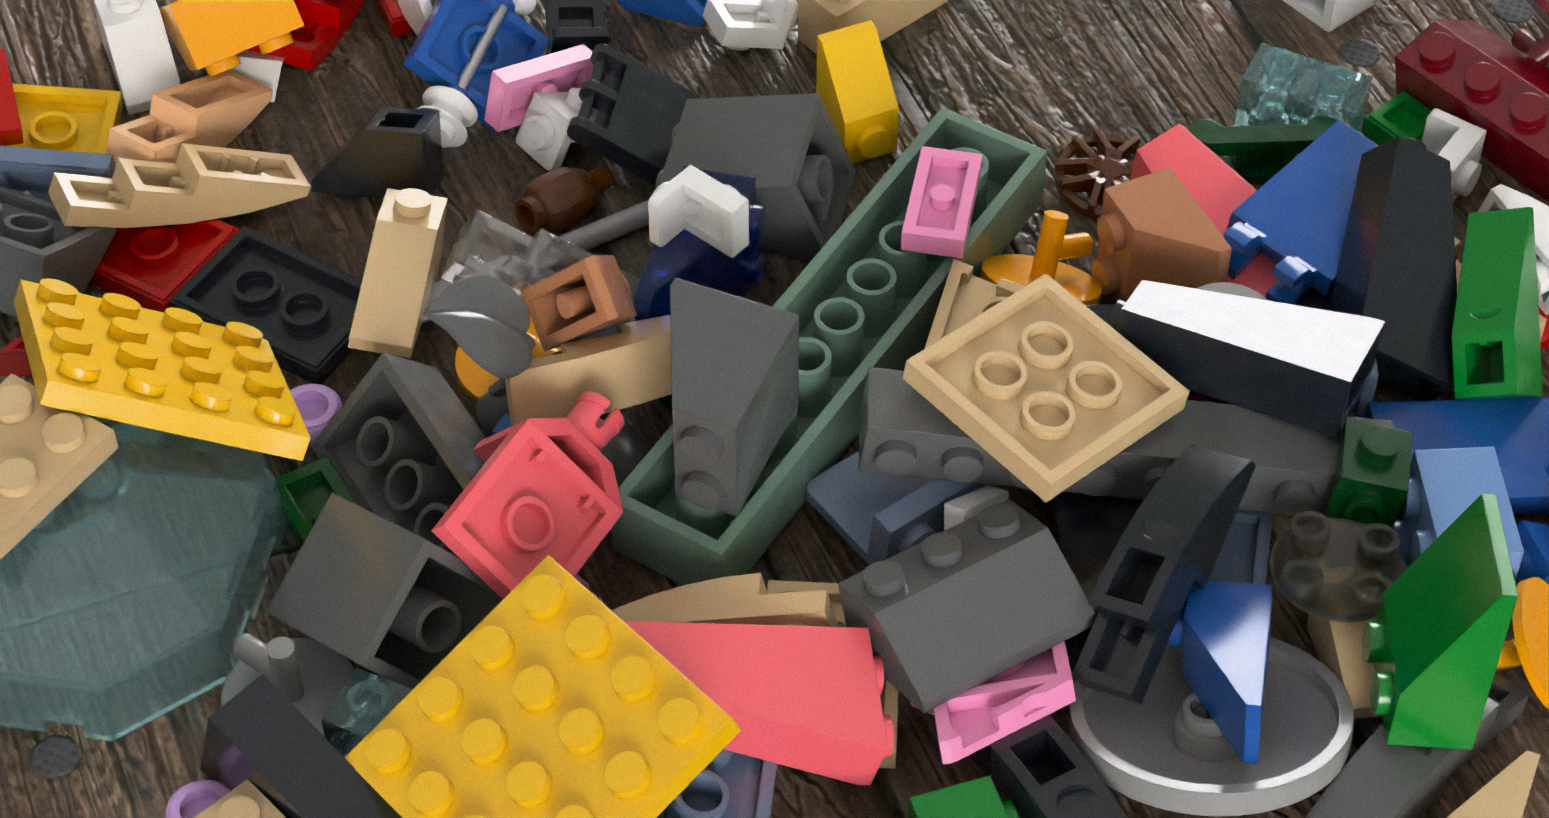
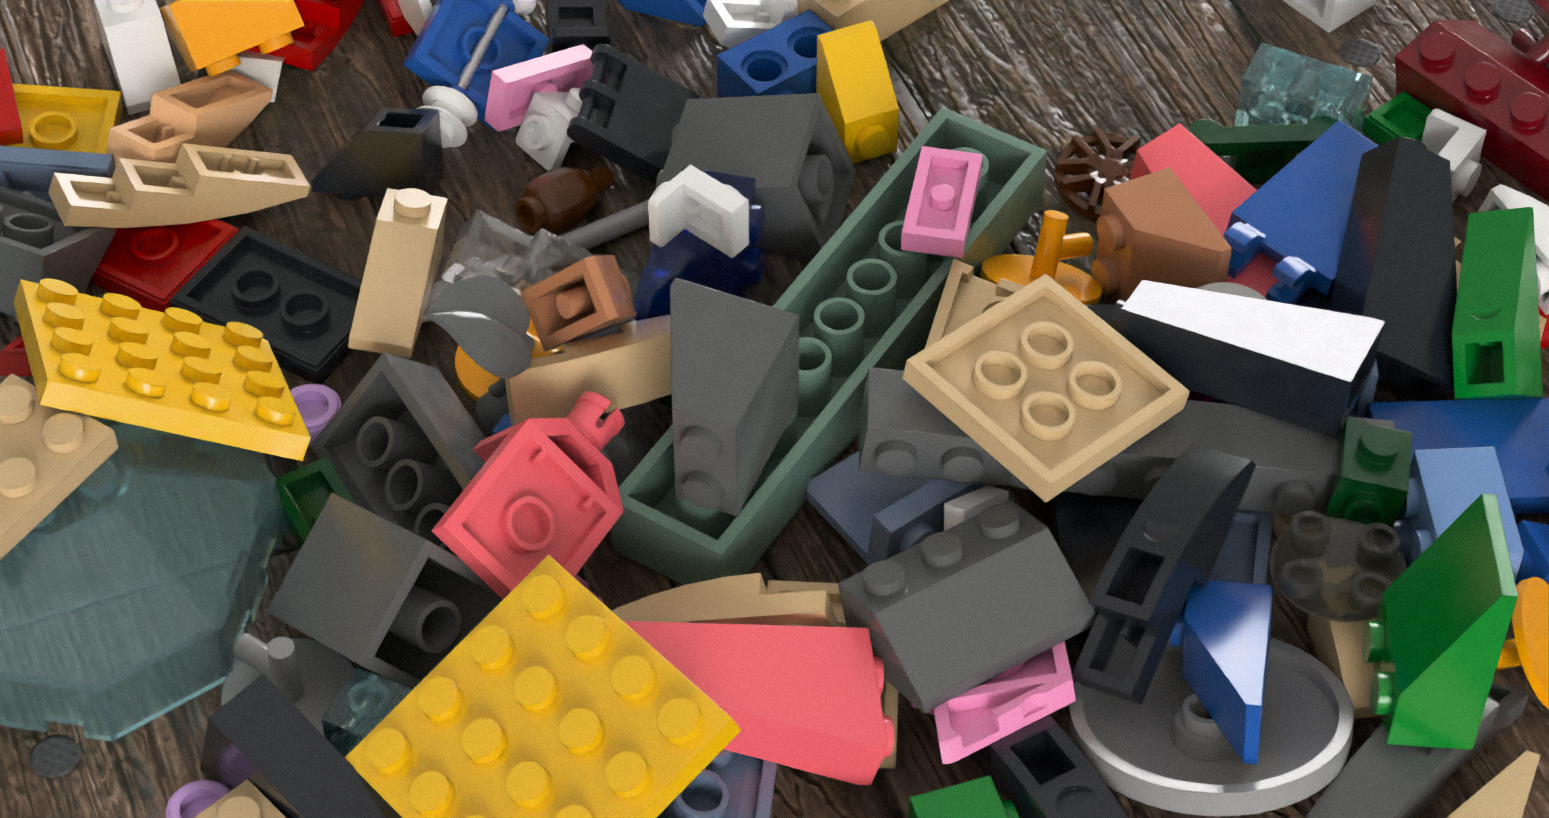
(773, 61): none -> blue brick

